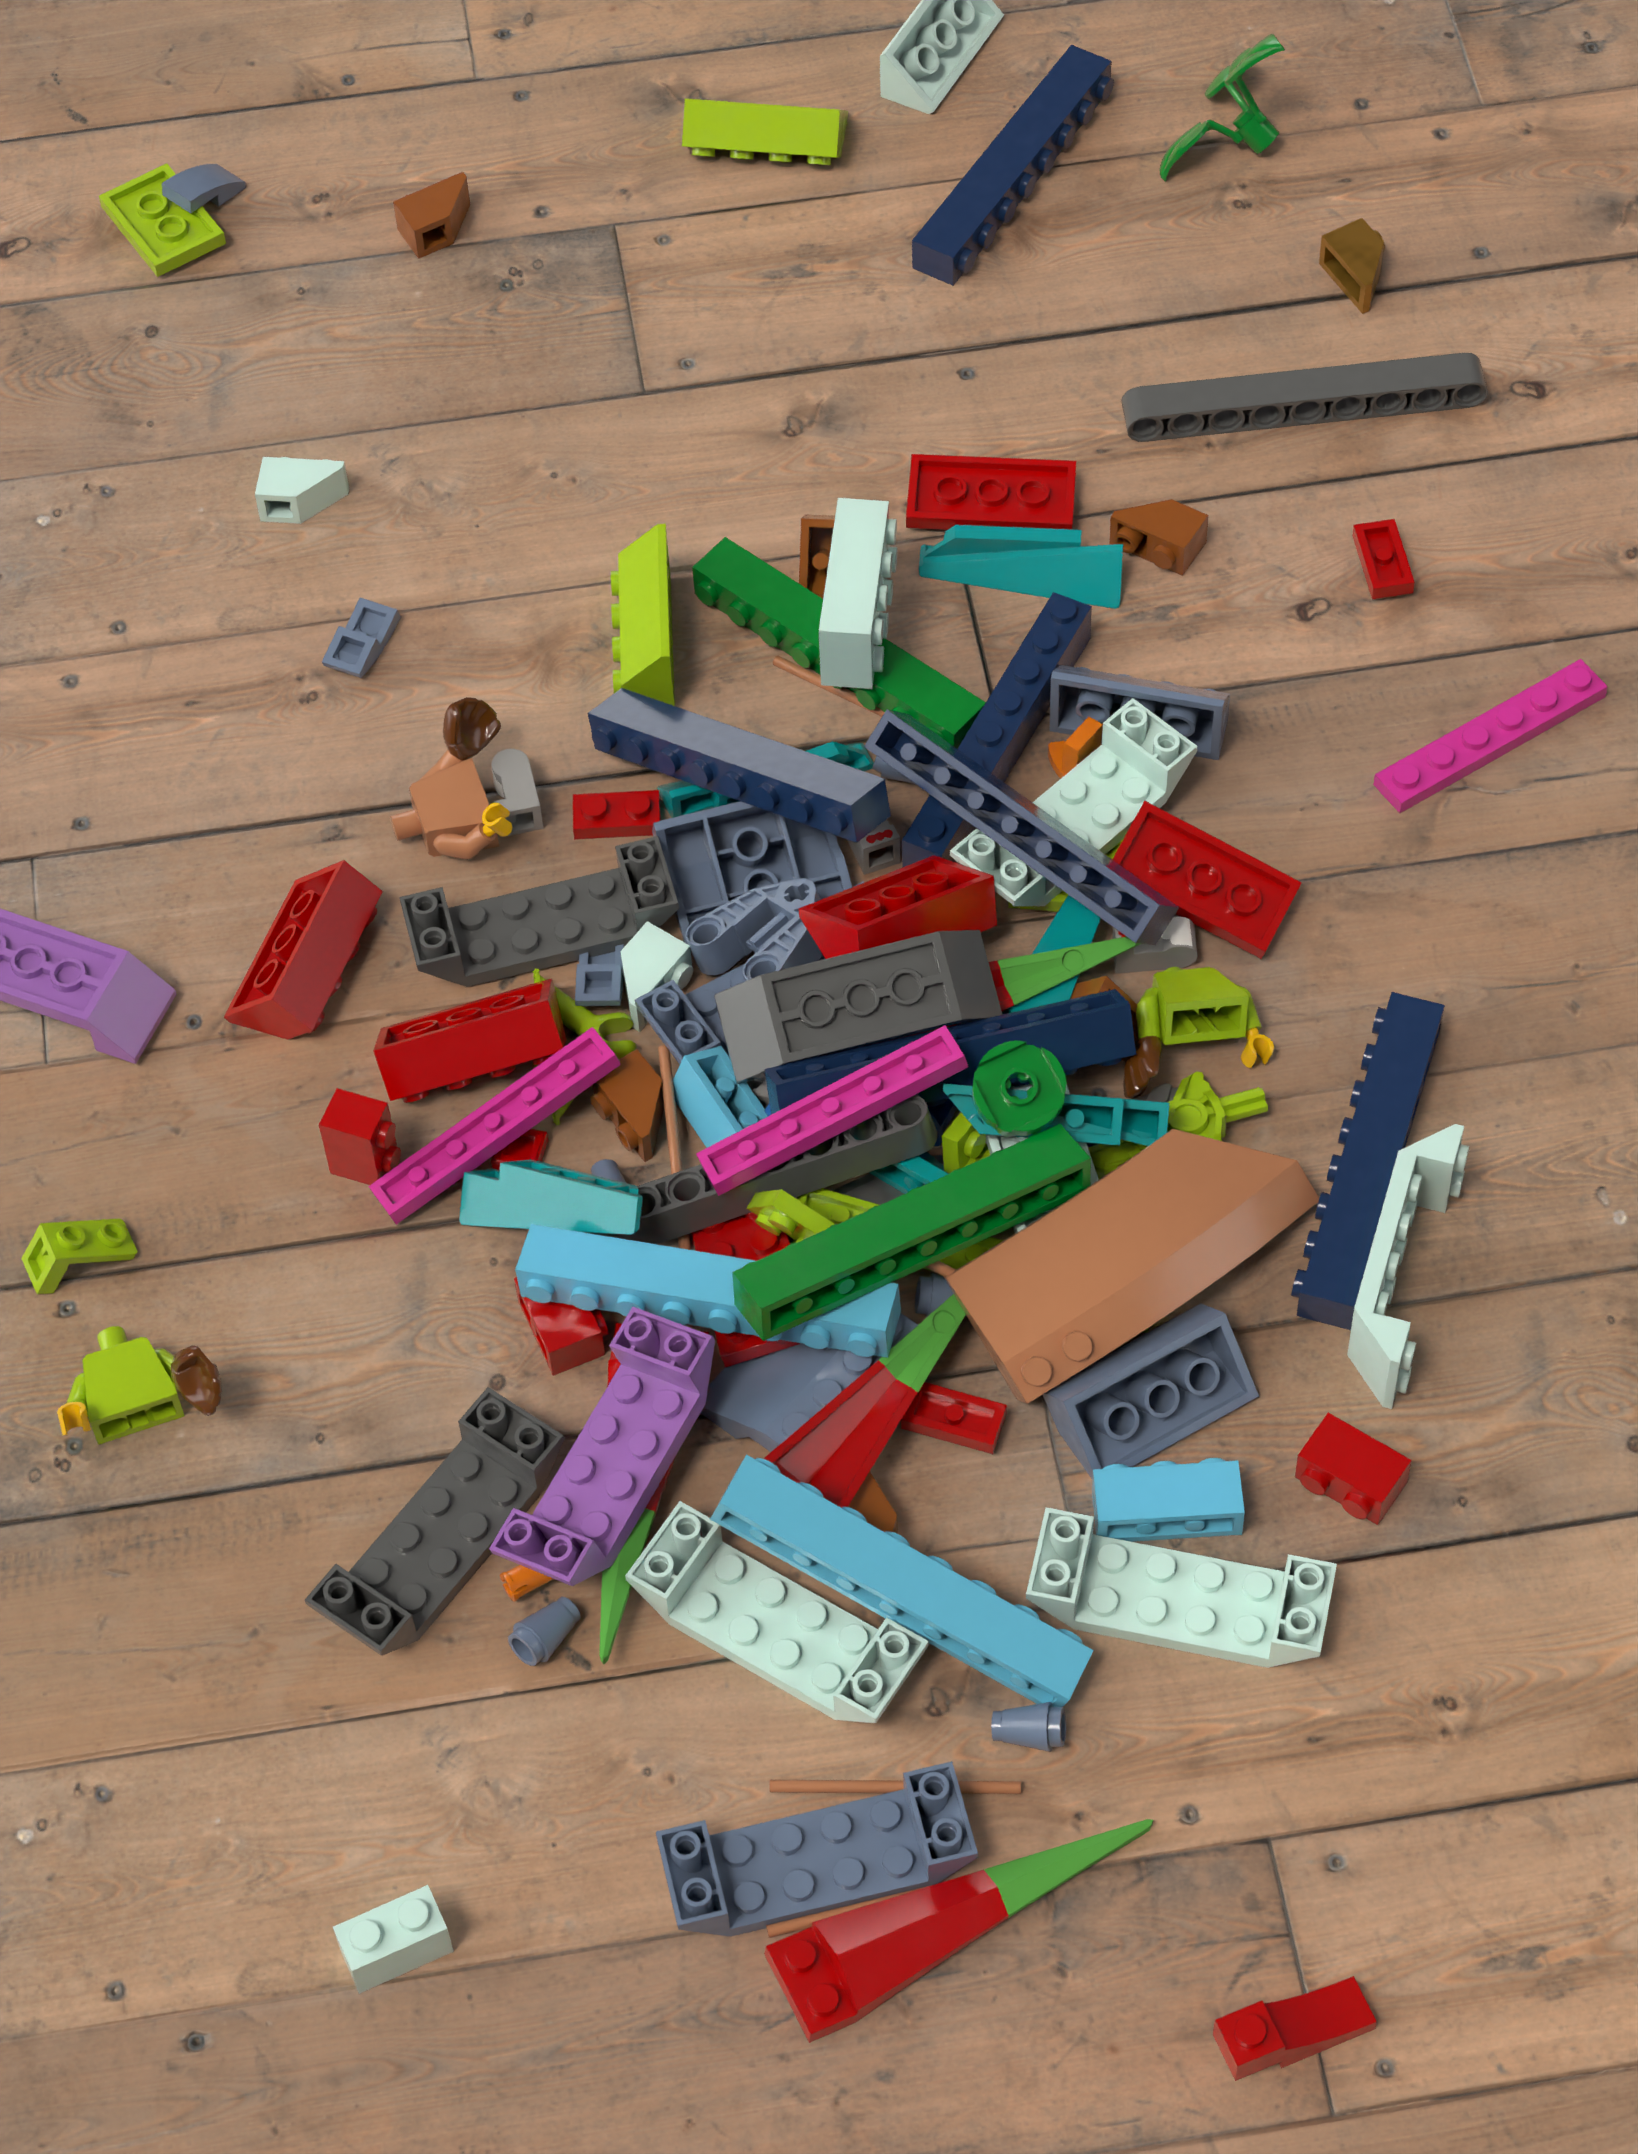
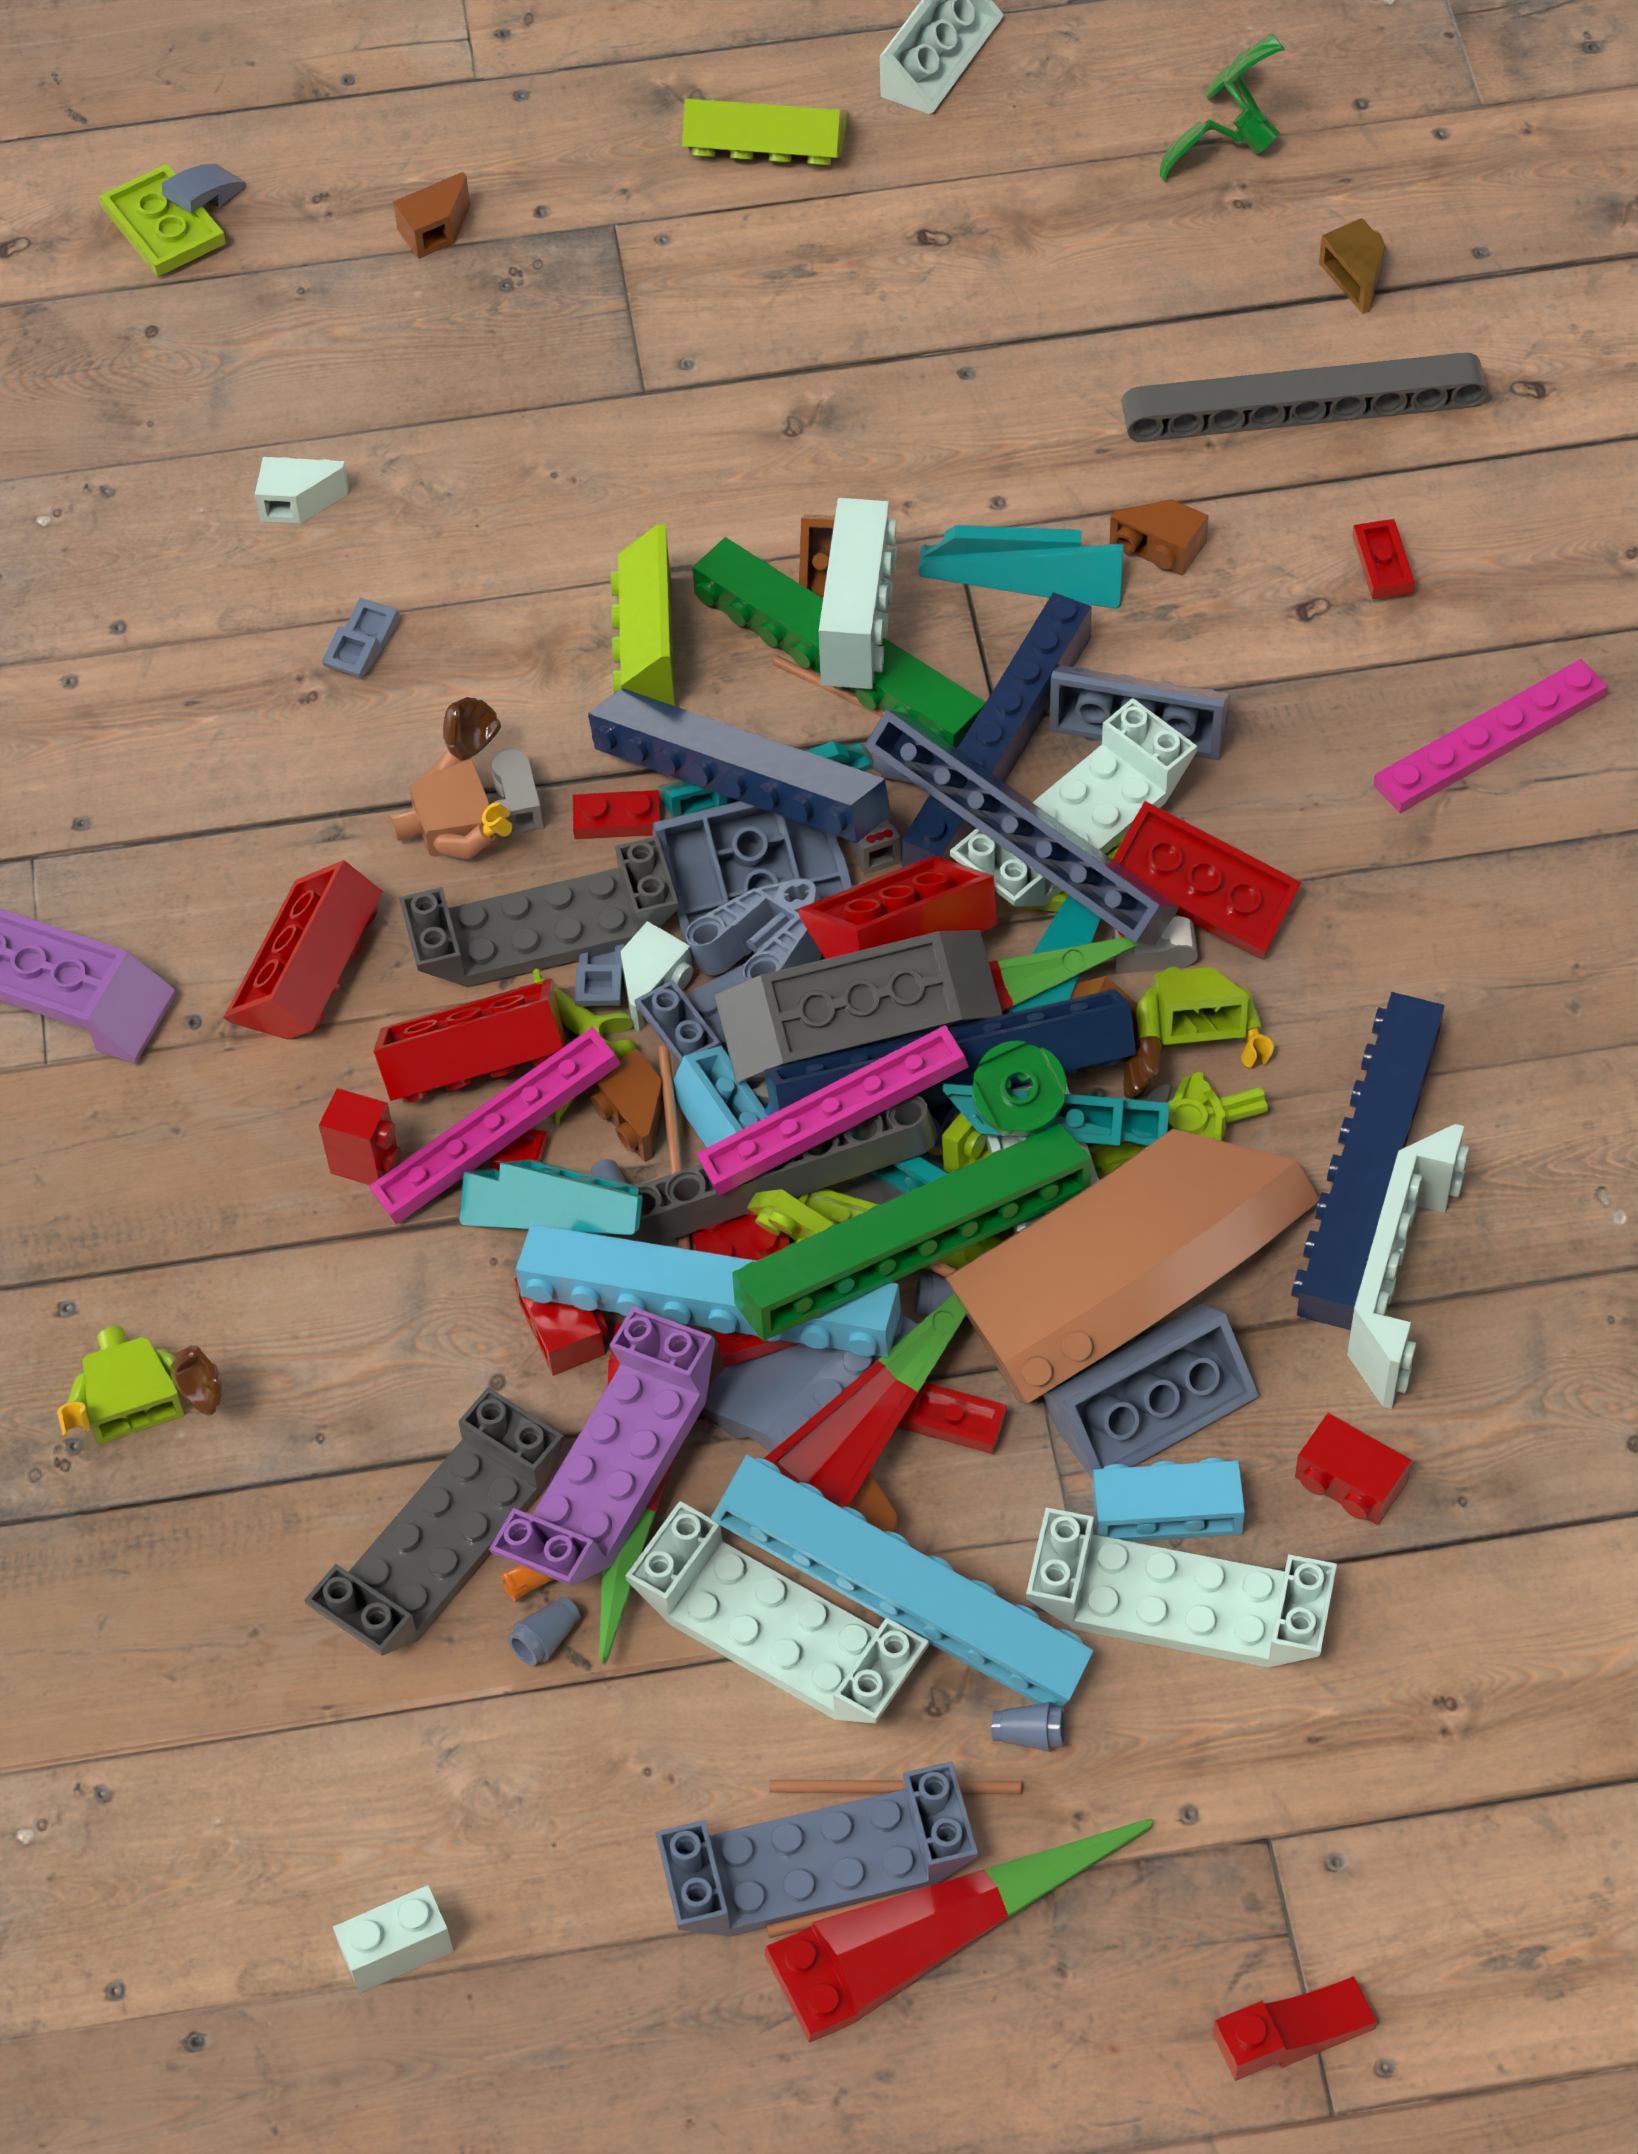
(74, 1242): lime bracket -> none
(990, 492): red plate -> none
(1012, 165): dark blue brick -> none
(1069, 753): orange tile -> none

